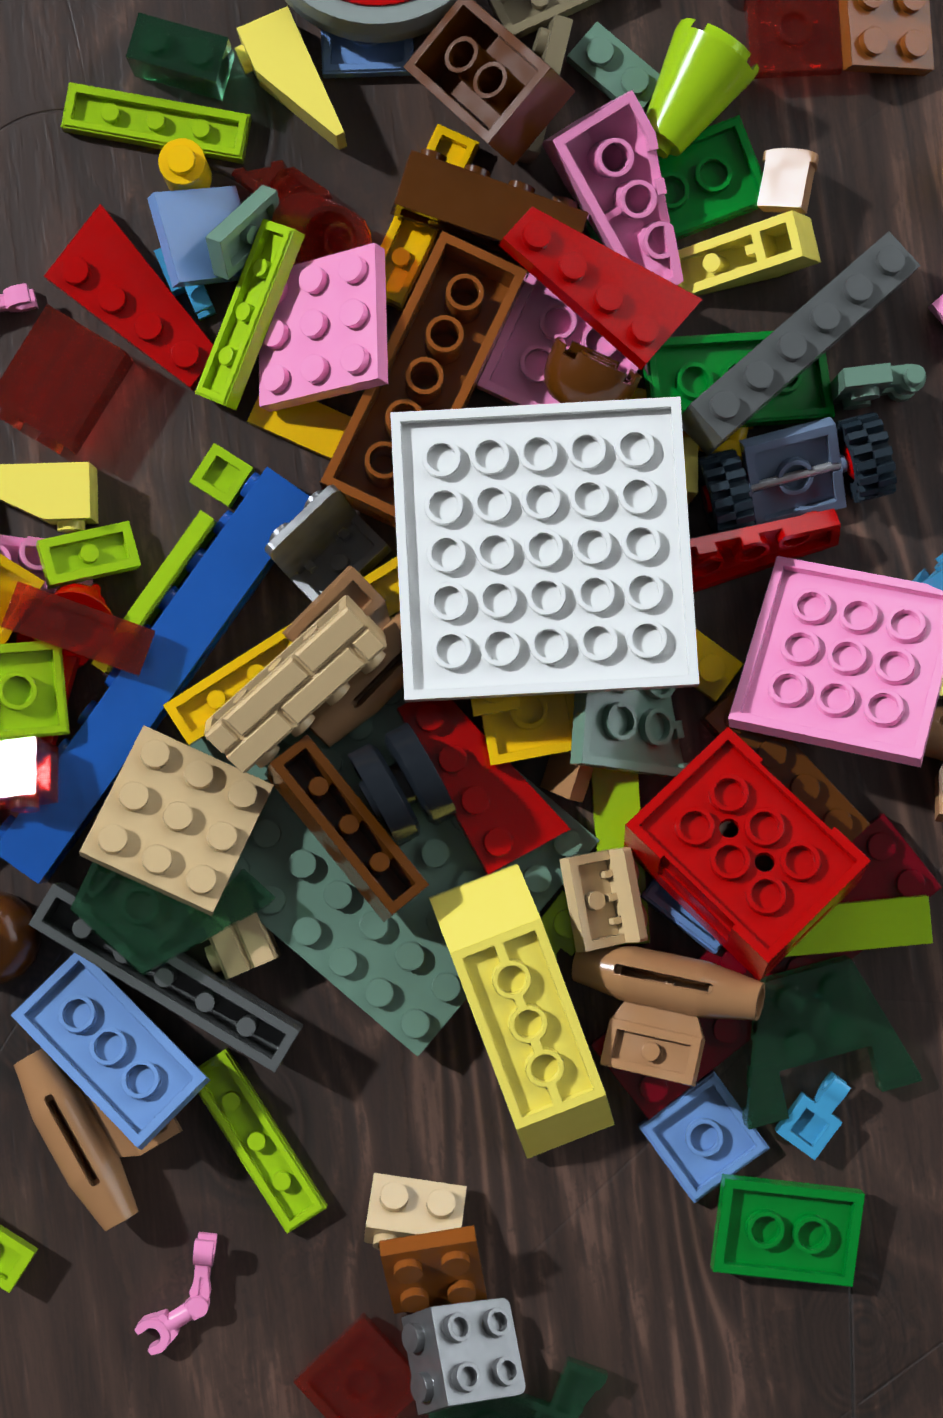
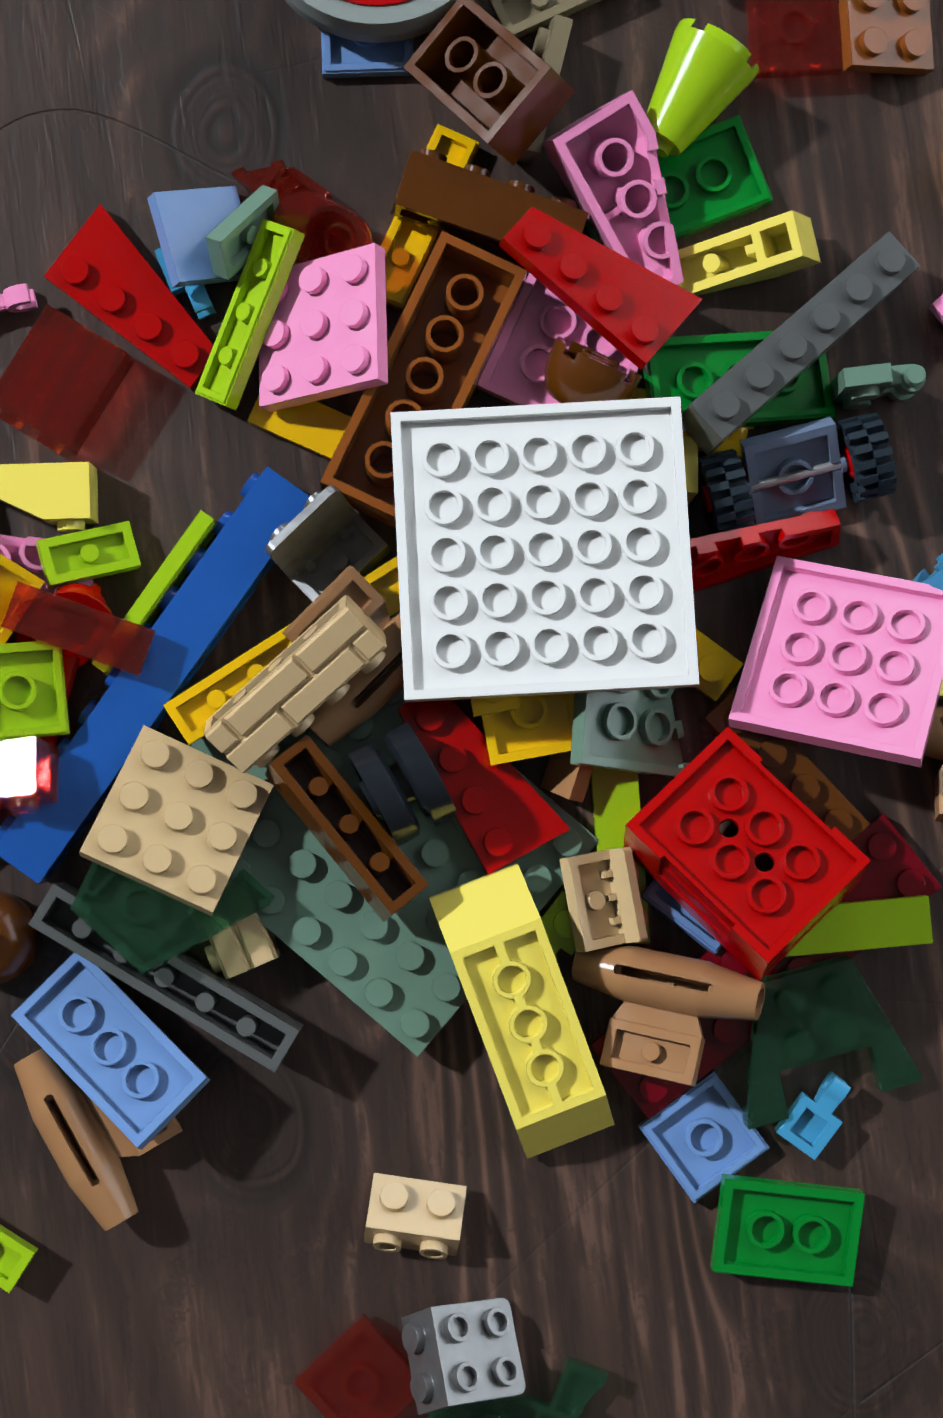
(154, 121): lime tile -> none
(180, 56): clear green brick -> none
(184, 165): yellow brick -> none
(195, 1307): bright pink piece -> none
(221, 475): lime plate -> none
(259, 1142): lime tile -> none
(286, 71): light yellow slope -> none
(433, 1269): dark orange plate -> none
(612, 66): sand green plate -> none
(787, 180): tile -> none

